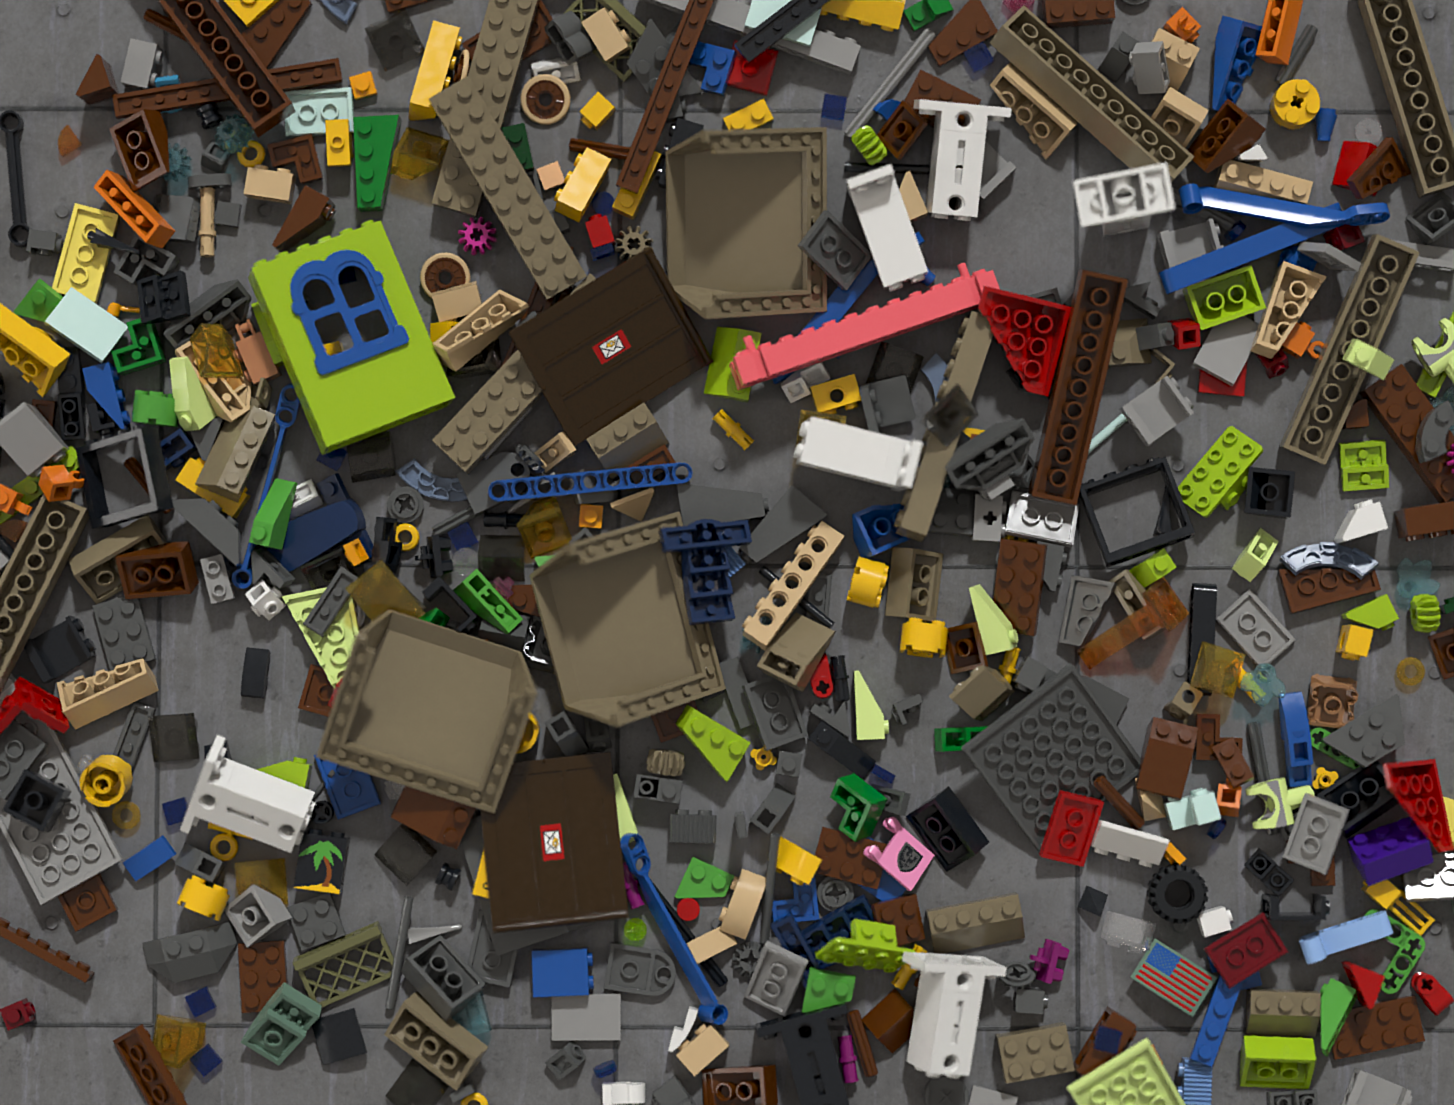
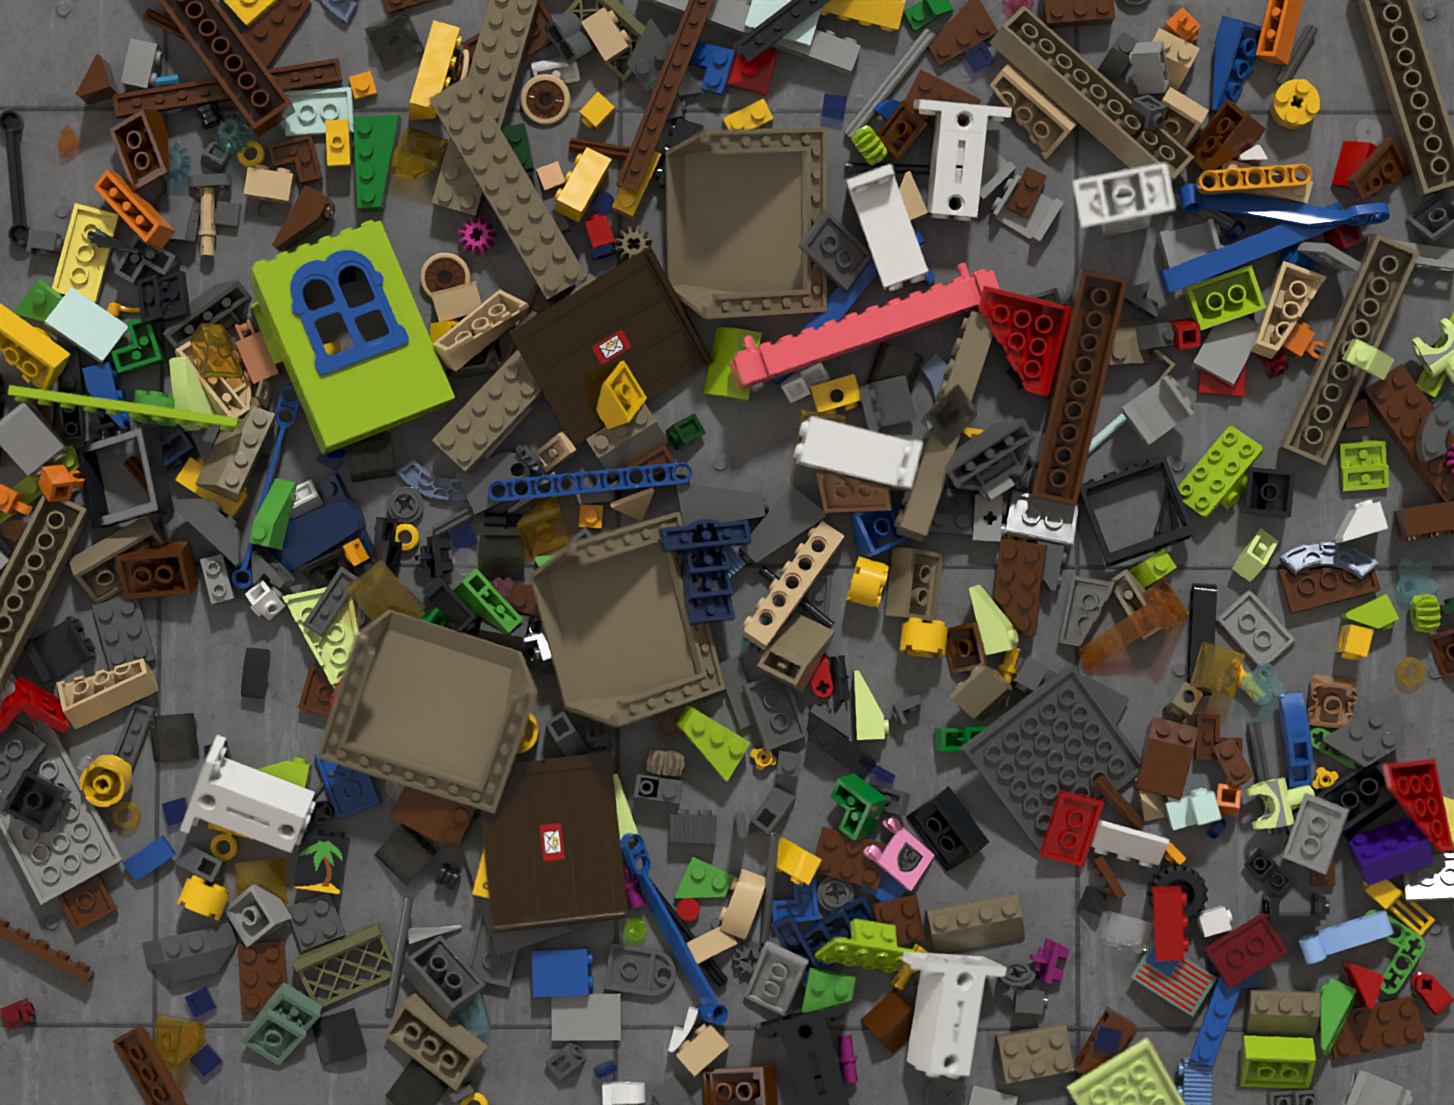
(114, 407): none -> lime plate
(541, 651): none -> bracket
(619, 397): none -> yellow slope
(684, 431): none -> dark green bracket
(733, 429): yellow pin -> none
(852, 494): none -> medium nougat wing
(862, 1043): reddish brown axle -> none
(1026, 192): none -> reddish brown plate
(1040, 216): none -> light grey panel
(1102, 869): none -> reddish brown plate
(1151, 109): none -> dark grey bracket
(1169, 923): none -> red brick
(1263, 173): none -> light orange beam
(1325, 123): blue cone -> none

